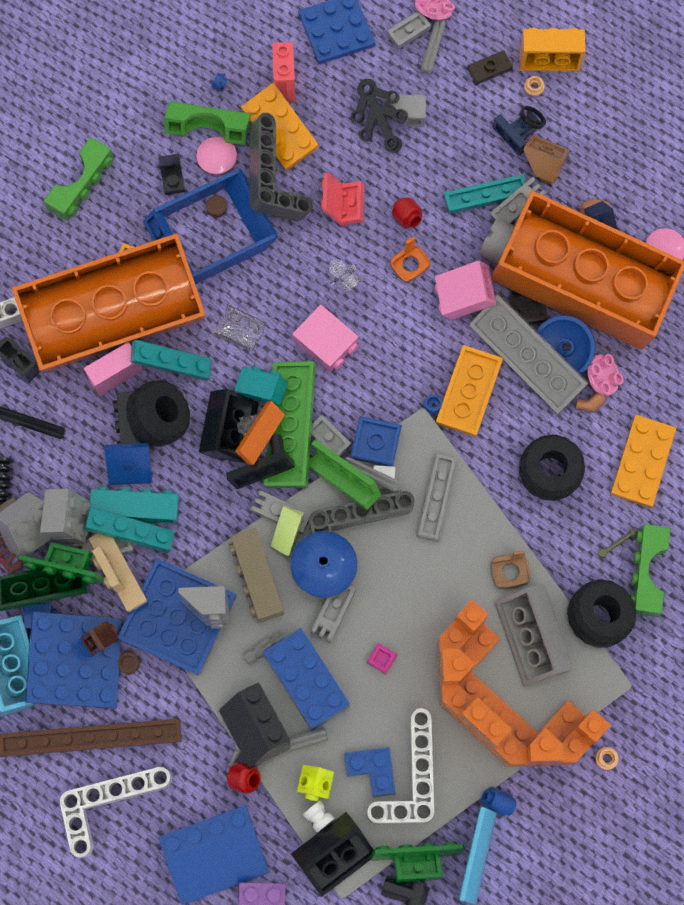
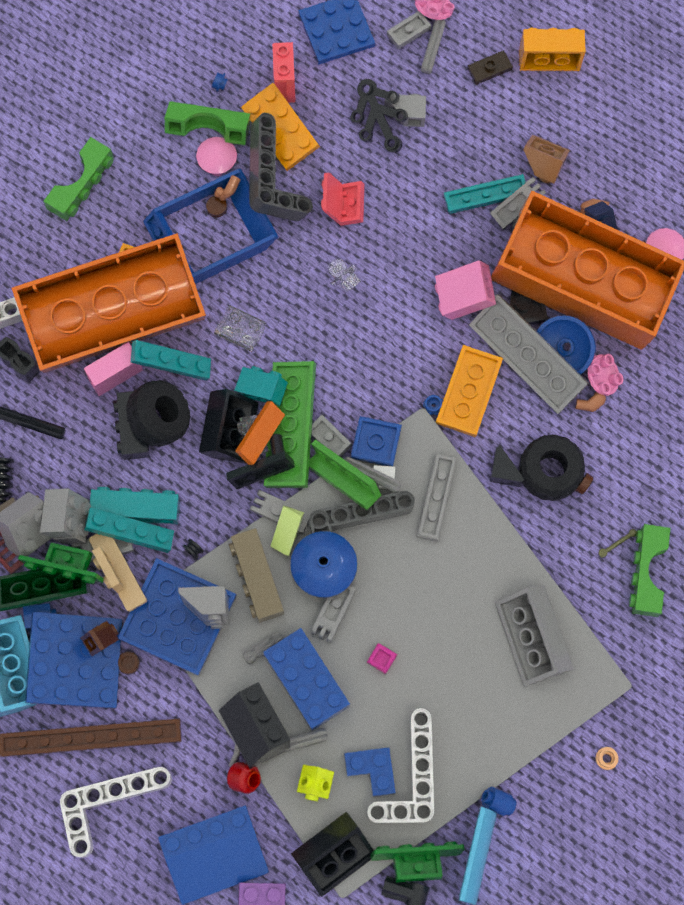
(128, 463): blue plate -> none
(171, 174): black slope -> none
(193, 548): none -> black bush
(229, 190): none -> nougat arm
(318, 816): white wheel -> none
(326, 339): bright pink brick -> none
(407, 212): red head -> none
(410, 250): orange piece -> none
(490, 718): orange brick -> none
(496, 240): light grey brick -> none
(504, 470): none -> black slope
(520, 129): dark blue piece -> none
(520, 561): medium nougat piece -> none
(534, 80): light nougat plate -> none
(585, 483): none -> reddish brown tile
(614, 600): black tyre -> none
(643, 461): light orange plate -> none

